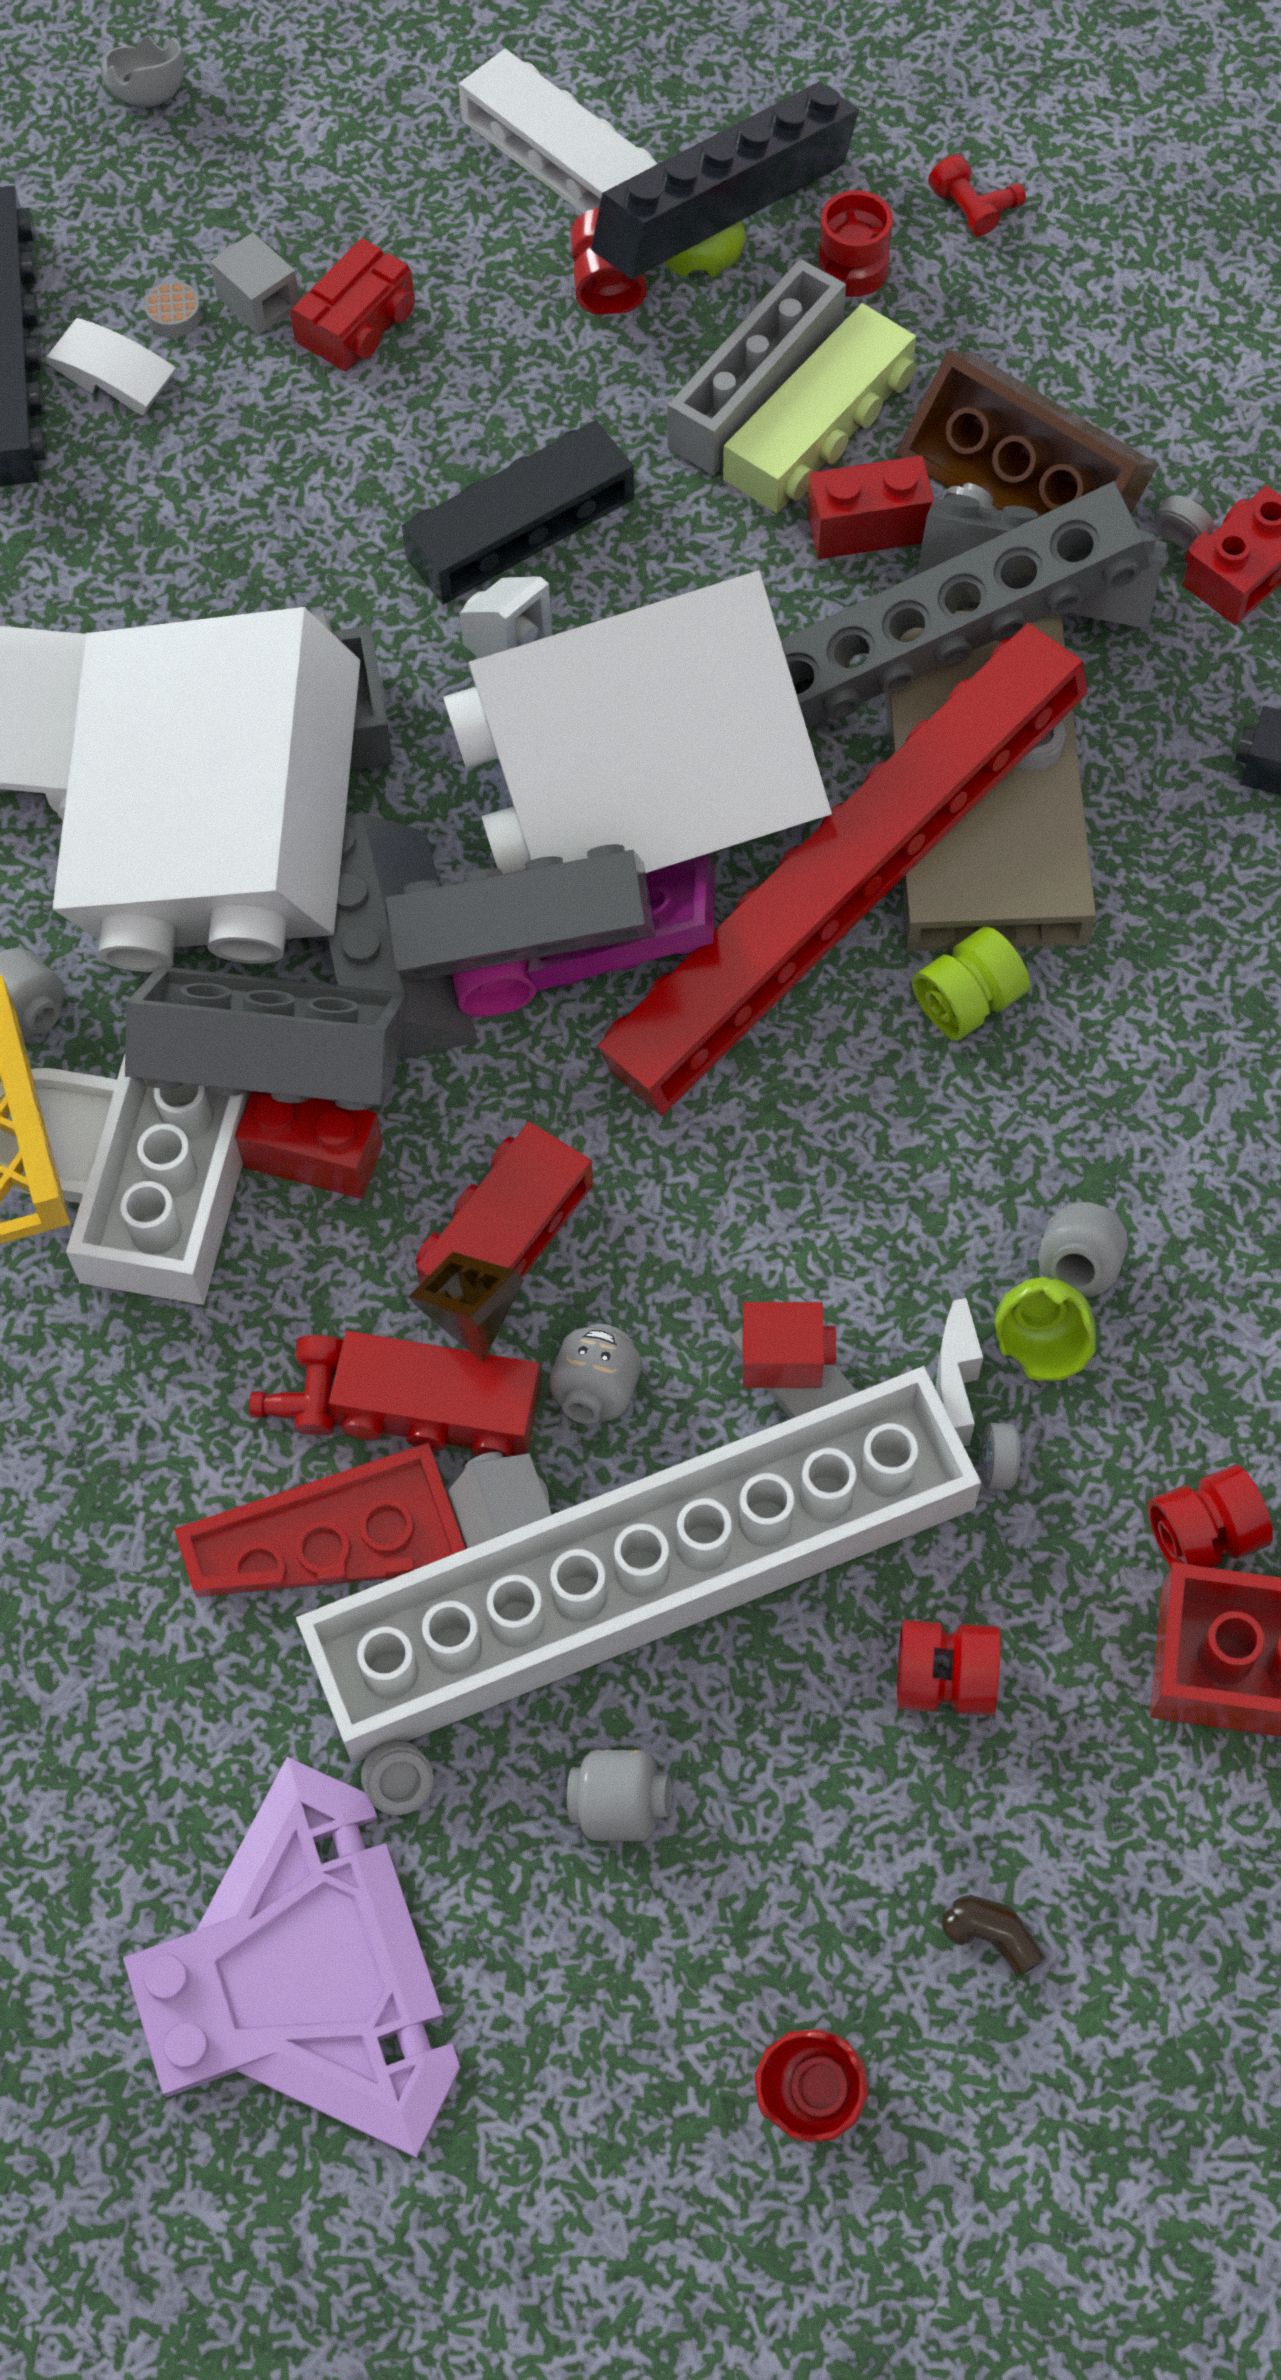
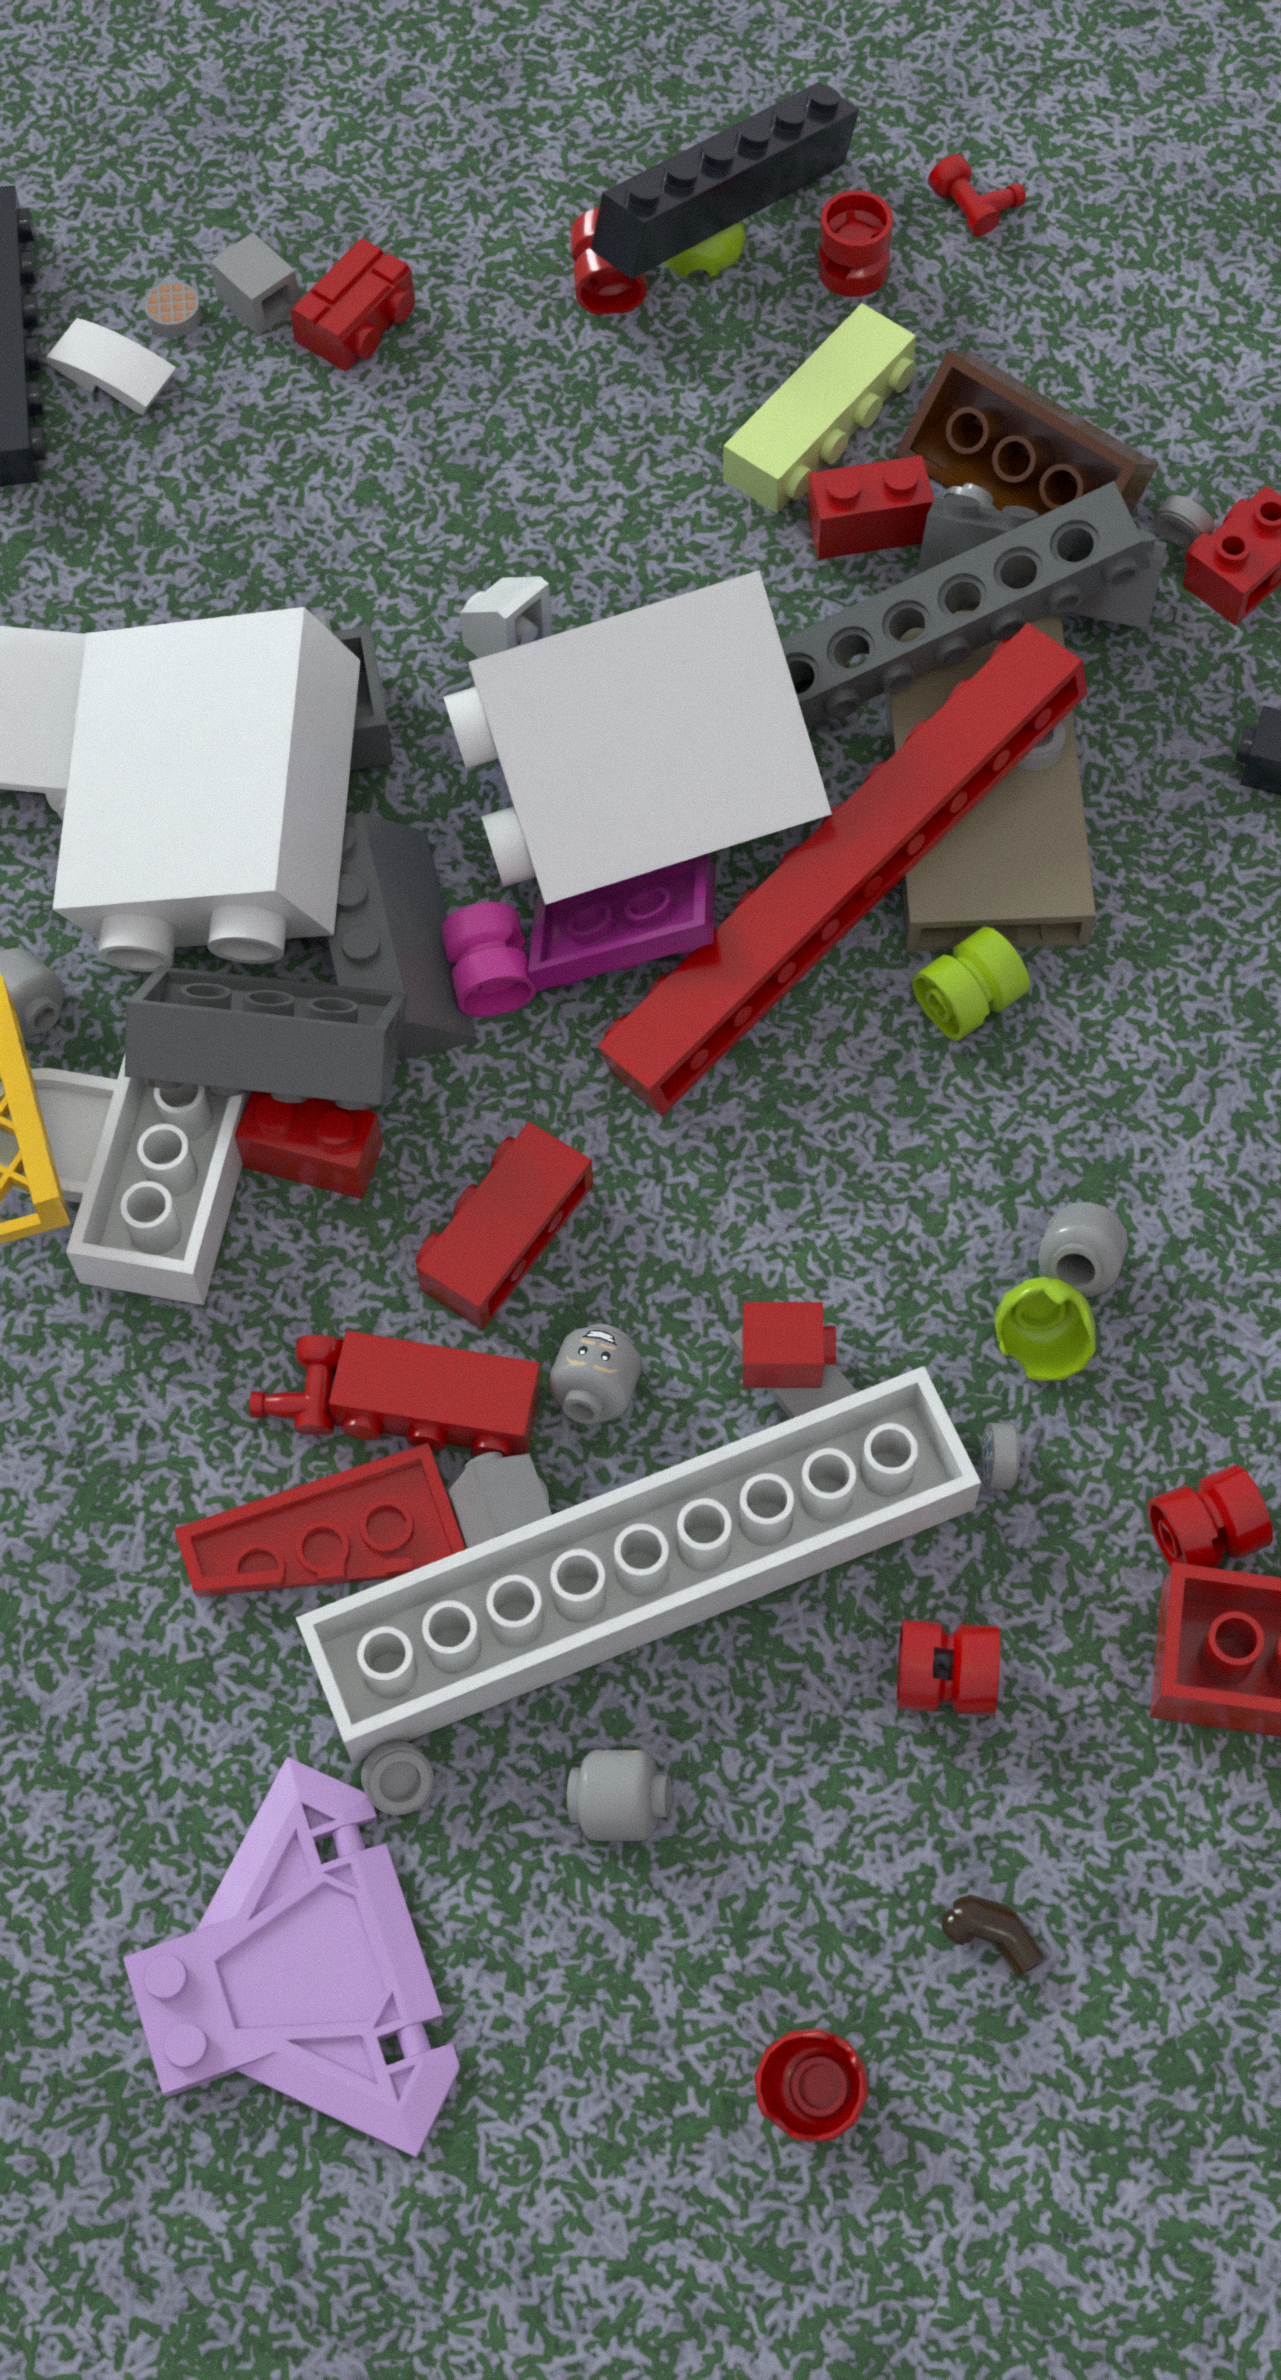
(144, 73): light grey hair -> none
(468, 1300): dark brown slope -> none
(518, 511): black brick -> none
(520, 913): dark grey brick -> none
(548, 131): white brick -> none
(754, 363): light grey brick -> none
(958, 1364): white slope -> none

